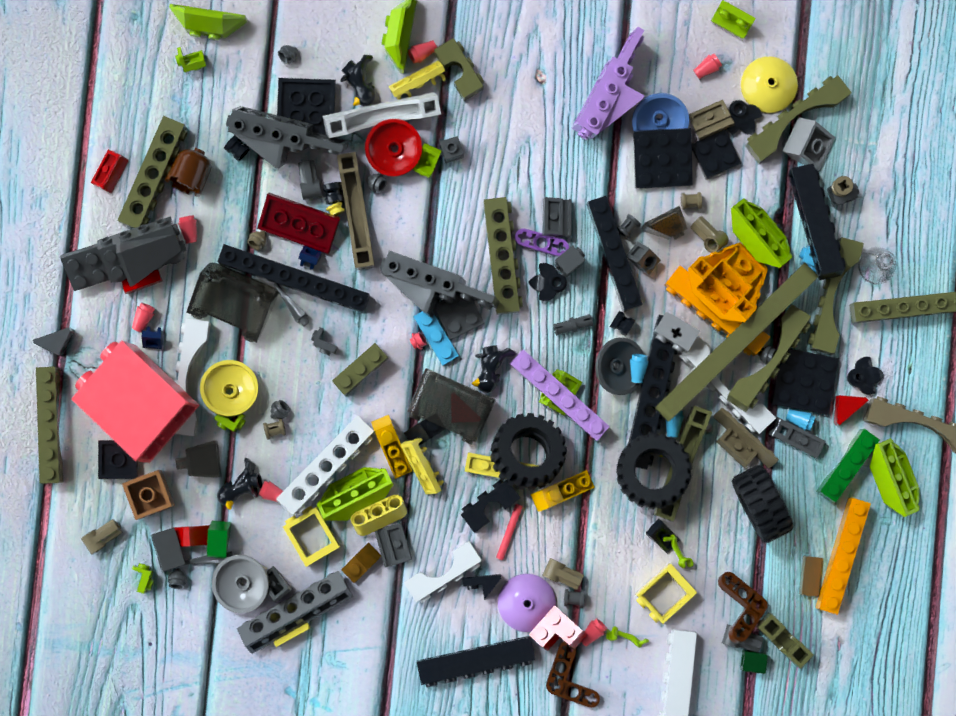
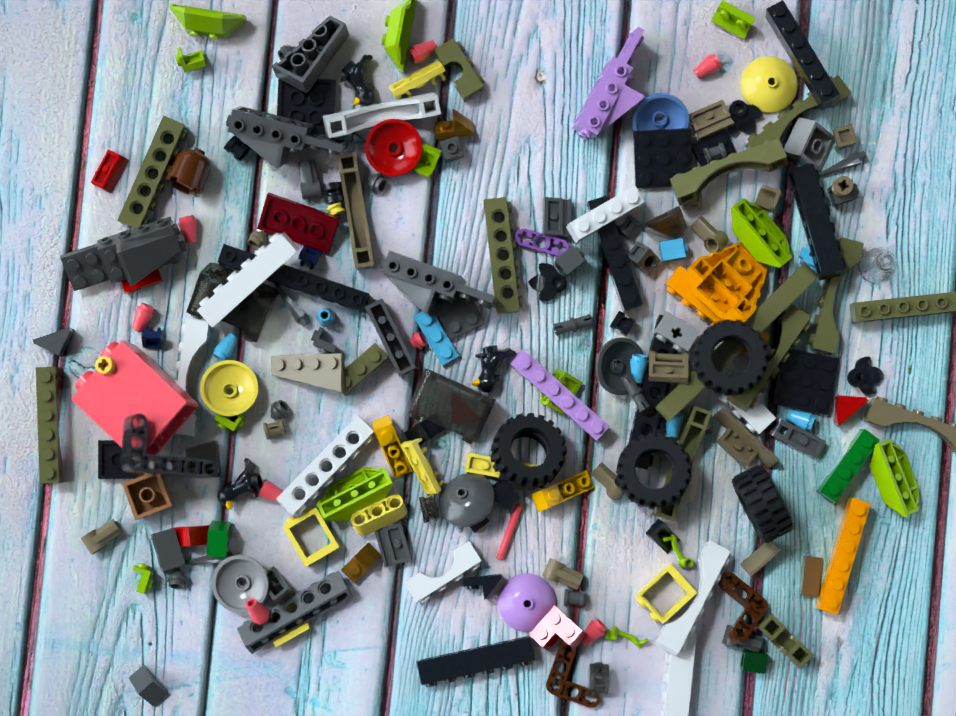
(101, 360): none -> light yellow bush
(148, 686): none -> dark grey slope
(160, 461): none -> black beam
(225, 348): none -> medium azure cone
(248, 279): none -> white brick
(258, 613): none -> coral cone
(312, 55): none -> dark grey wedge
(313, 369): none -> wing
(329, 320): none -> medium azure cone
(390, 337): none -> dark grey brick
(429, 508): none -> clear smoke wheel
(459, 126): none -> pearl gold slope
(473, 505): none -> dark grey dish
(596, 685): none -> clear smoke brick
(604, 214): none -> white arch
(608, 480): none -> dark tan piece
(635, 392): none -> dark grey pin
(668, 371): none -> dark tan plate
(672, 250): none -> medium azure brick
(710, 563): none -> white arch
(714, 153): none -> dark grey bush
(746, 336): none -> black tyre
(760, 558): none -> dark tan slope
(764, 157): none -> olive arch
(767, 197): none -> dark tan panel
(802, 55): none -> black brick
(844, 137): none -> dark tan panel
(851, 160): none -> dark grey piece

